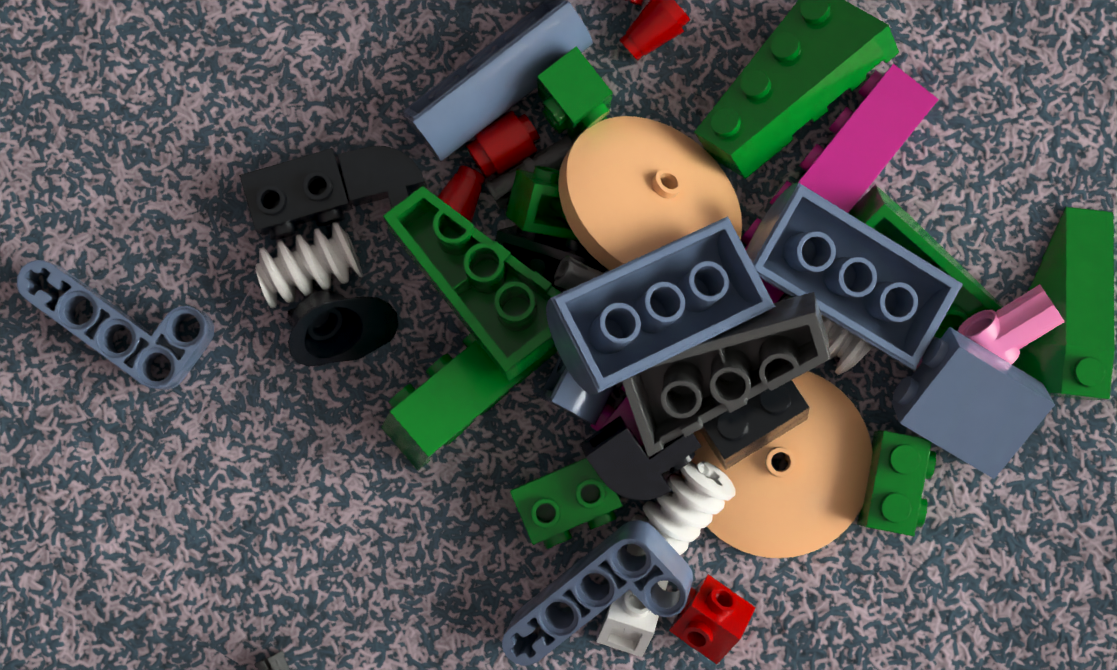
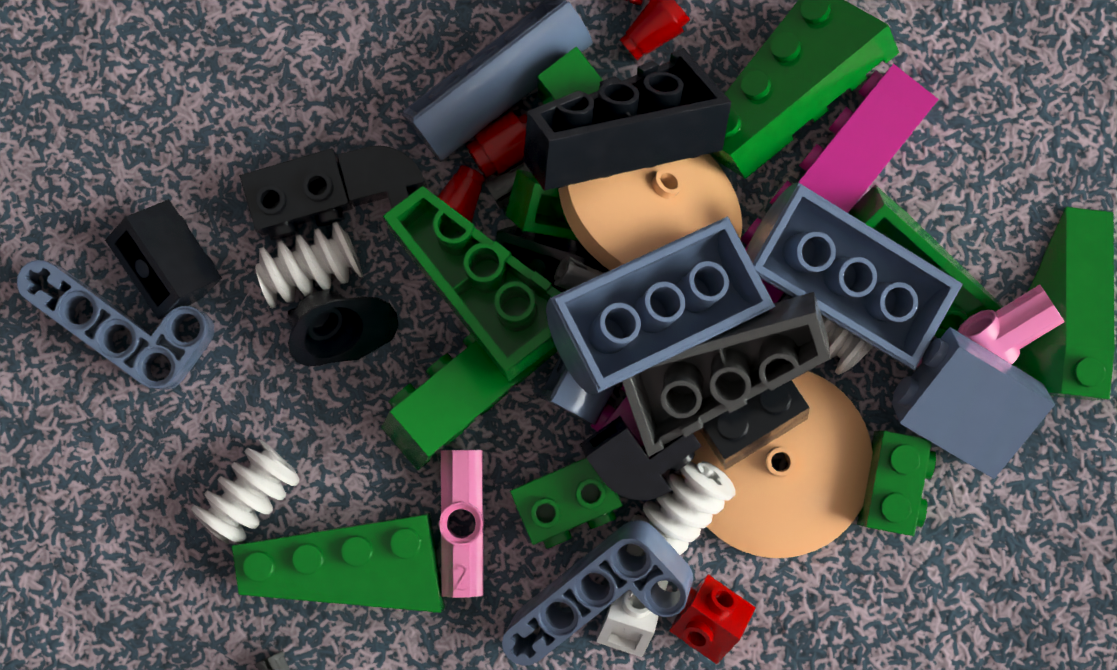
(163, 258): none -> black brick
(246, 494): none -> white piece
(358, 564): none -> green wedge
(462, 555): none -> bright pink piece
(627, 124): none -> black wedge

